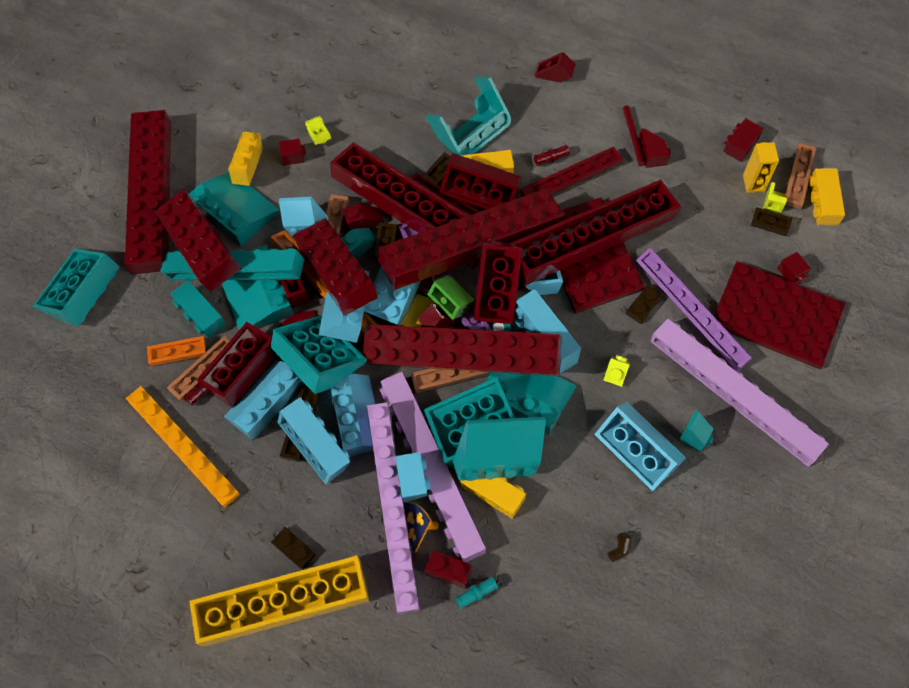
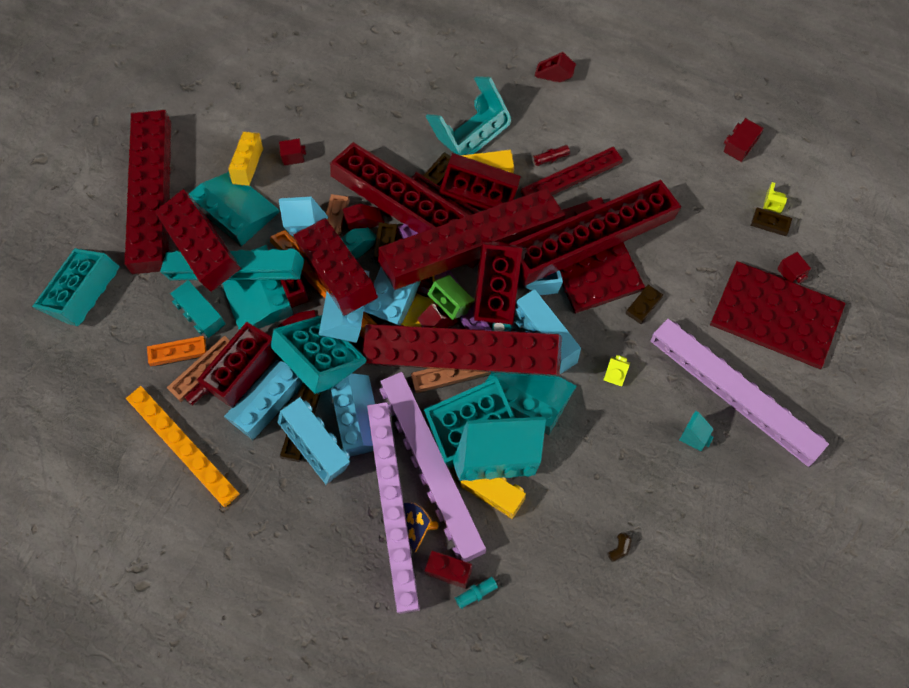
(278, 601): yellow brick -> none
(293, 548): dark brown plate -> none
(317, 130): neon yellow bracket -> none
(411, 476): medium azure slope -> none
(634, 137): dark red bar -> none
(639, 445): medium azure slope -> none
(653, 149): dark red slope -> none
(694, 309): medium lavender plate -> none
(760, 167): yellow brick -> none
(800, 175): nougat plate -> none
(826, 197): yellow brick -> none

